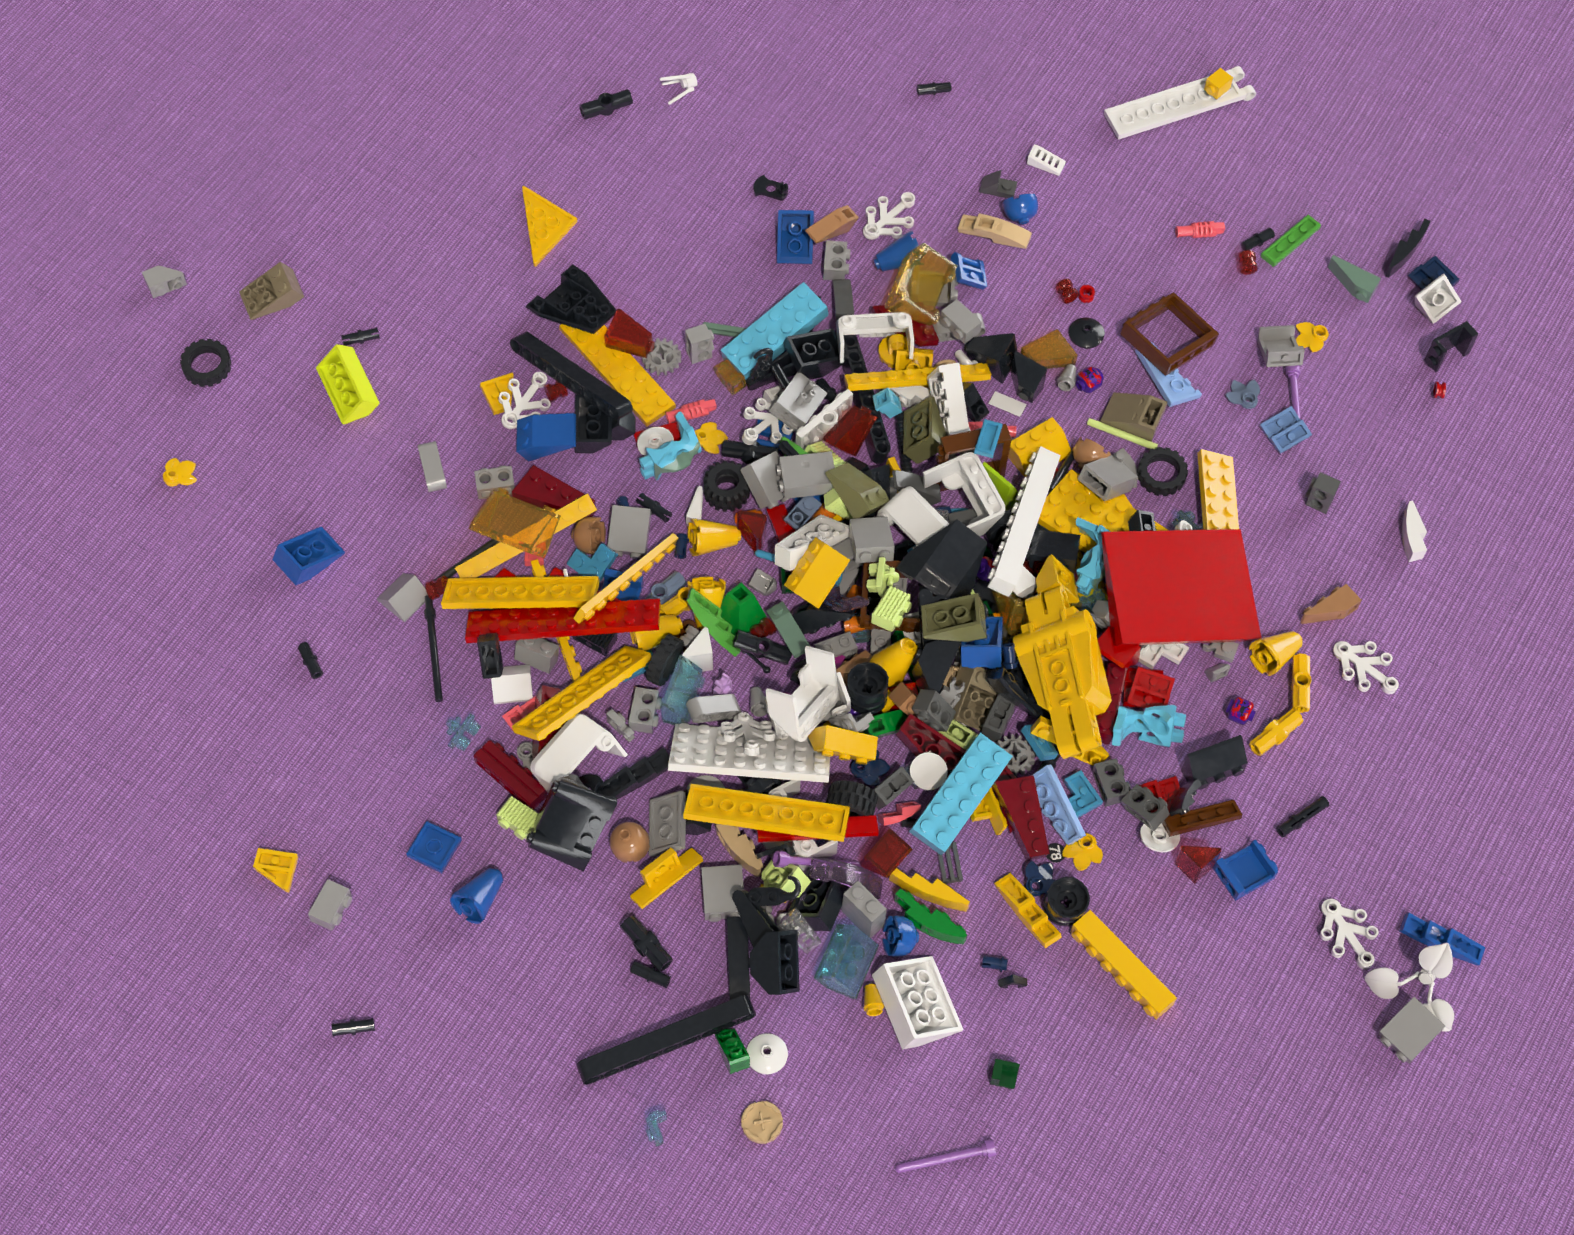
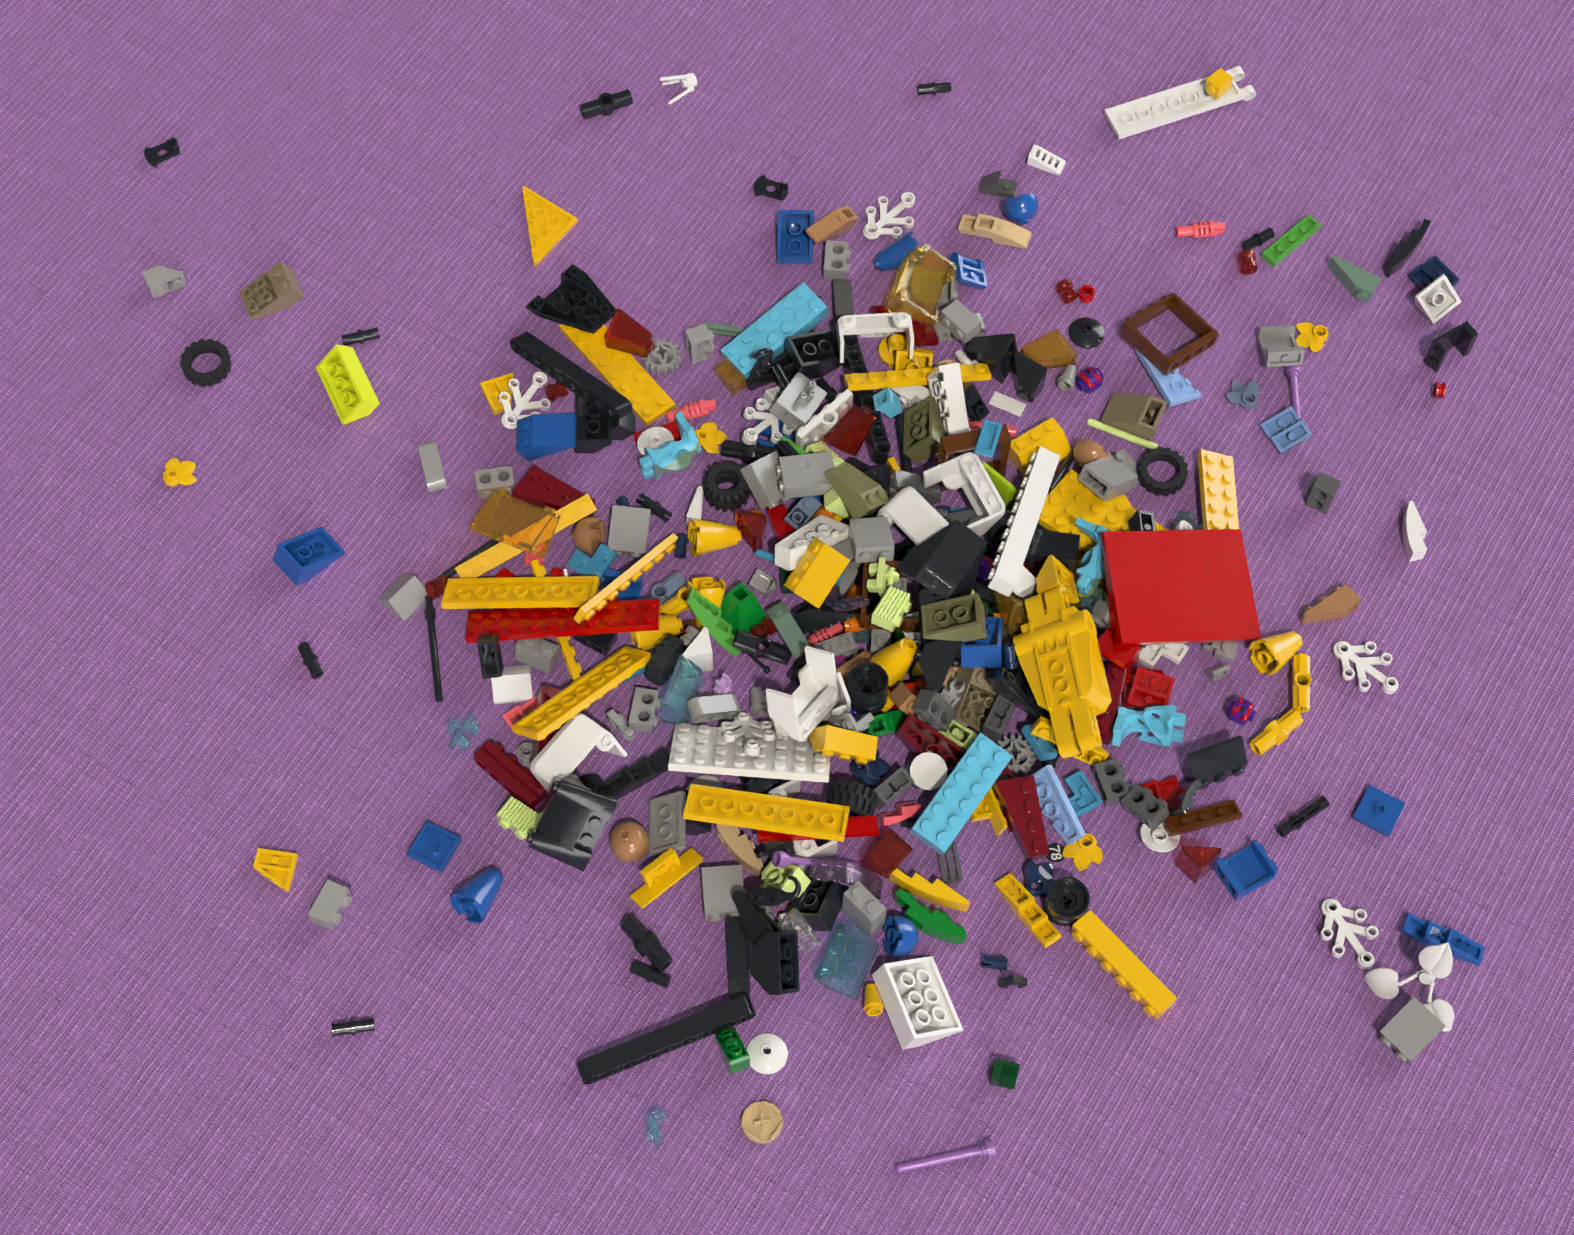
(154, 159): none -> black piece
(824, 634): none -> coral hinge
(1378, 811): none -> blue plate

